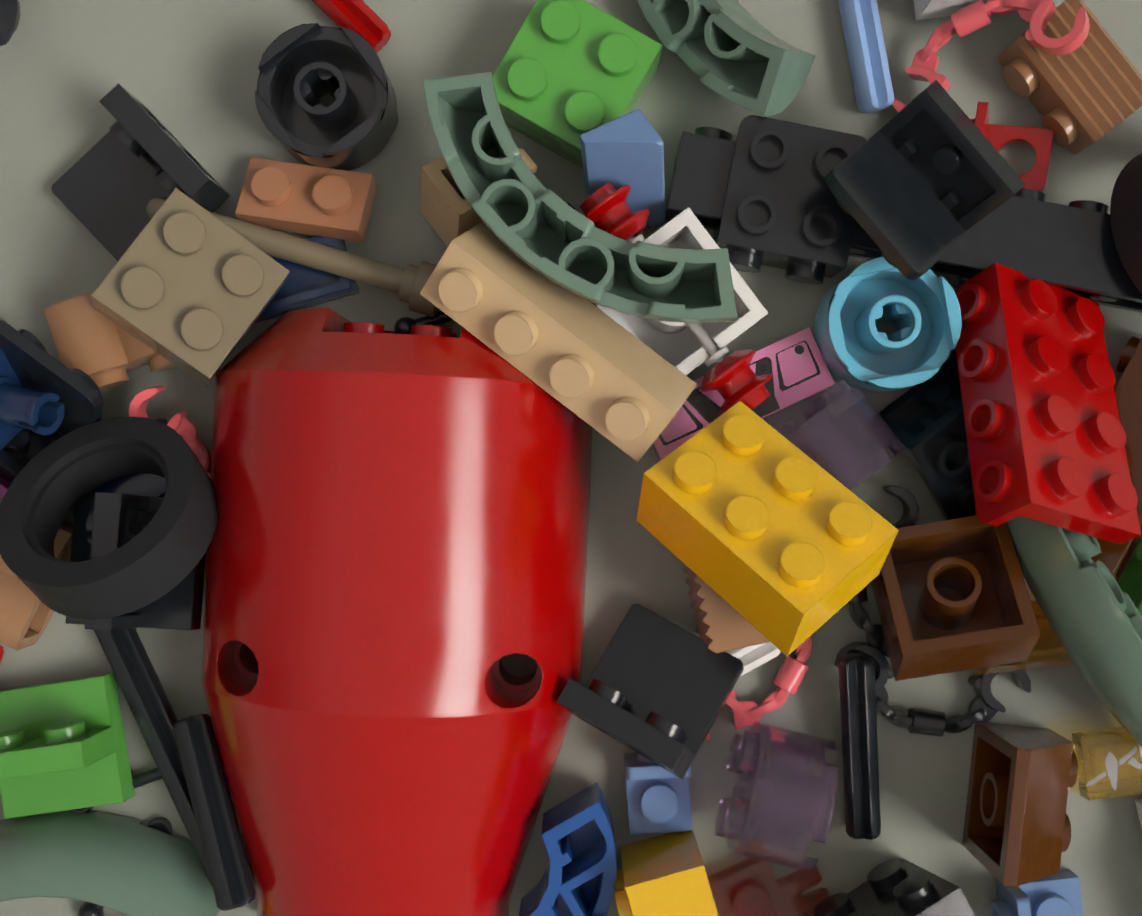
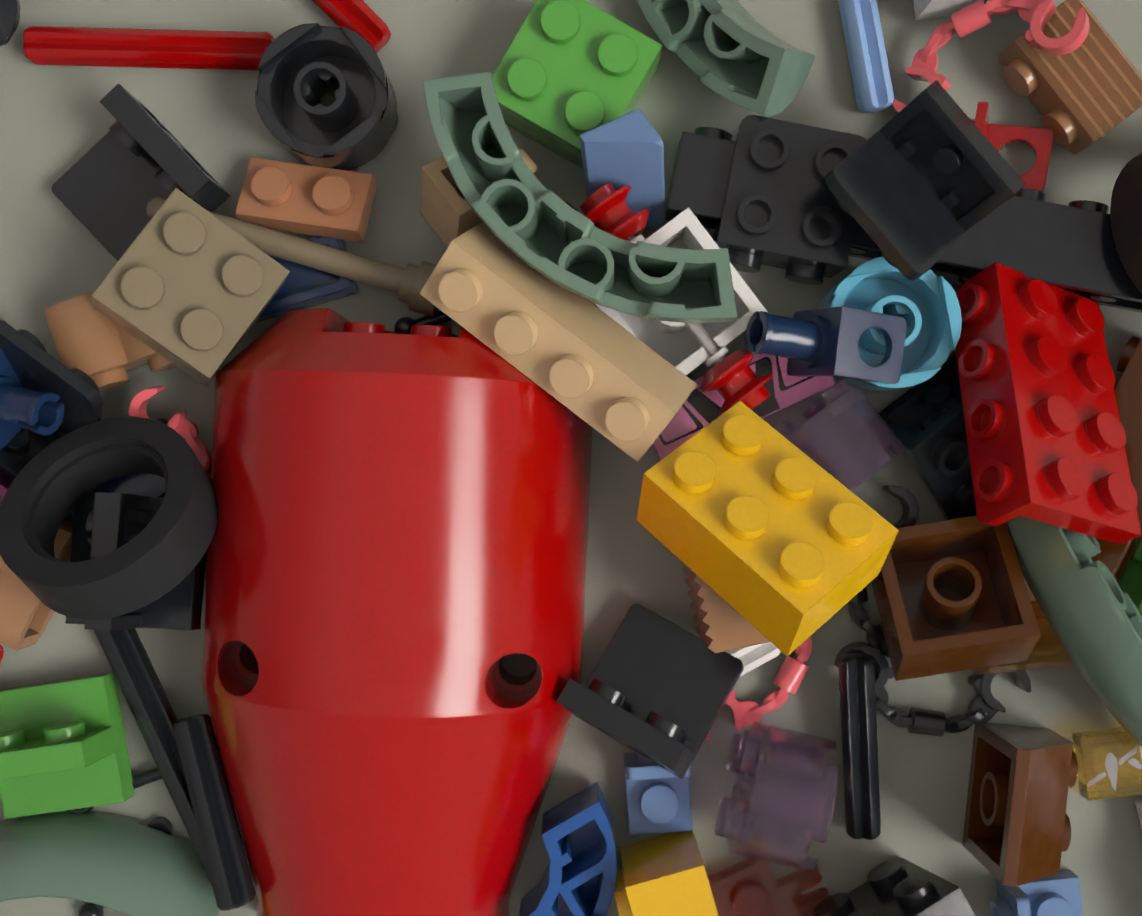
(145, 47): none -> red axle
(827, 342): none -> dark blue bracket

